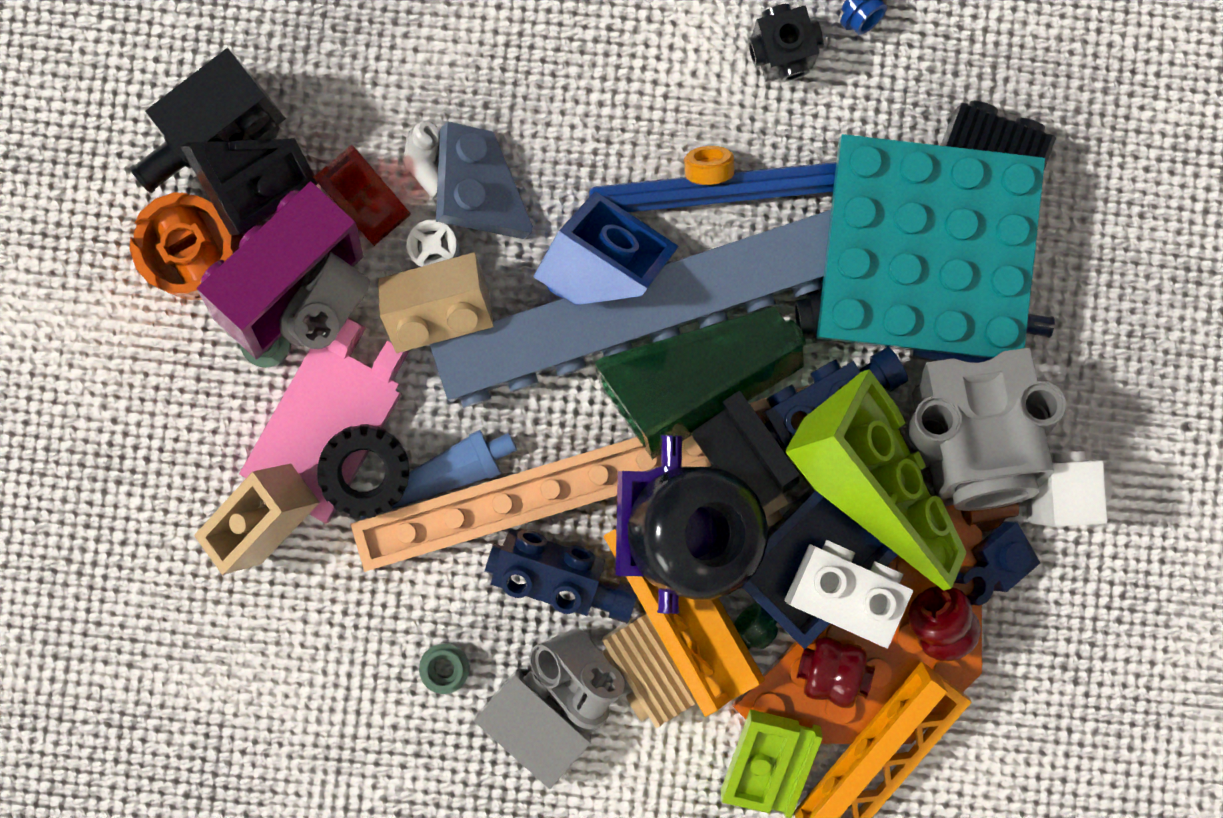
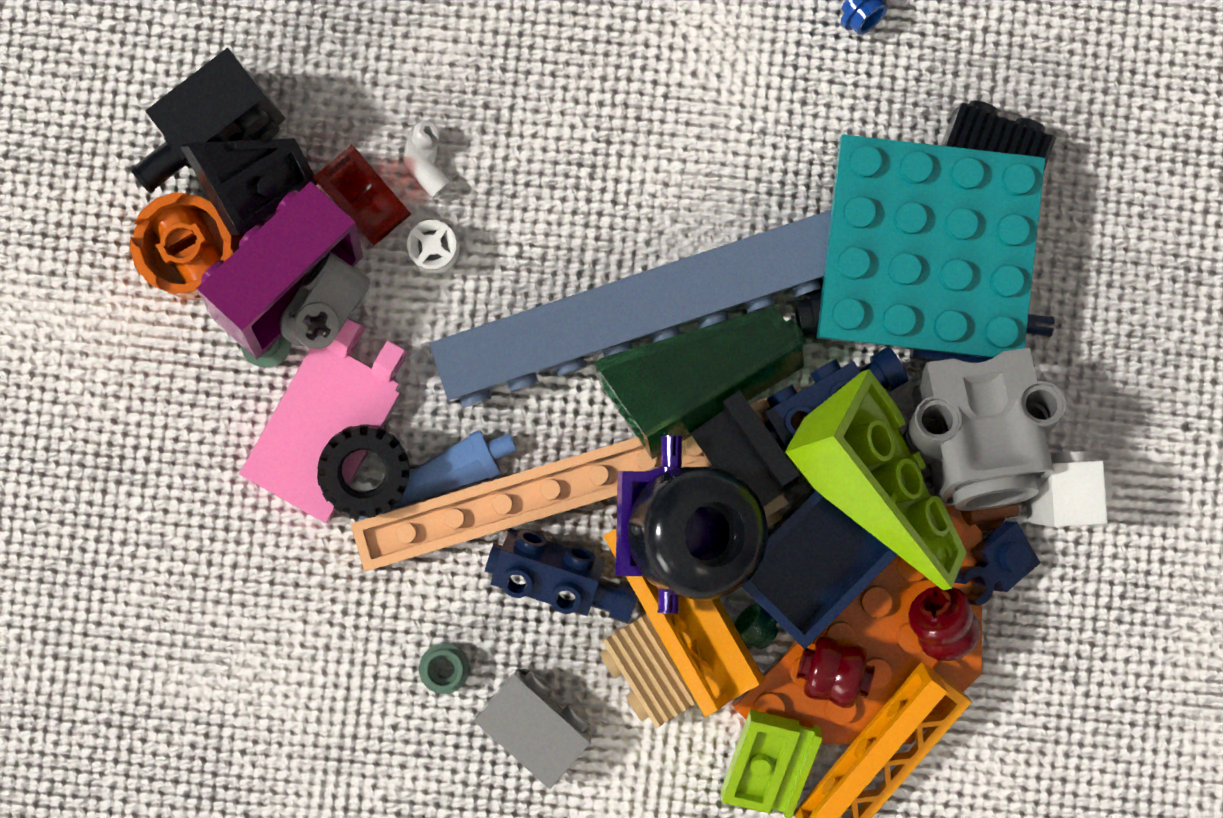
(256, 518): tan brick -> none
(435, 302): tan brick -> none
(477, 184): sand blue wing -> none
(575, 673): light grey piece -> none
(603, 255): blue slope -> none
(709, 165): light orange tile -> none
(741, 187): blue axle -> none
(781, 58): black brick -> none
(848, 594): white brick -> none

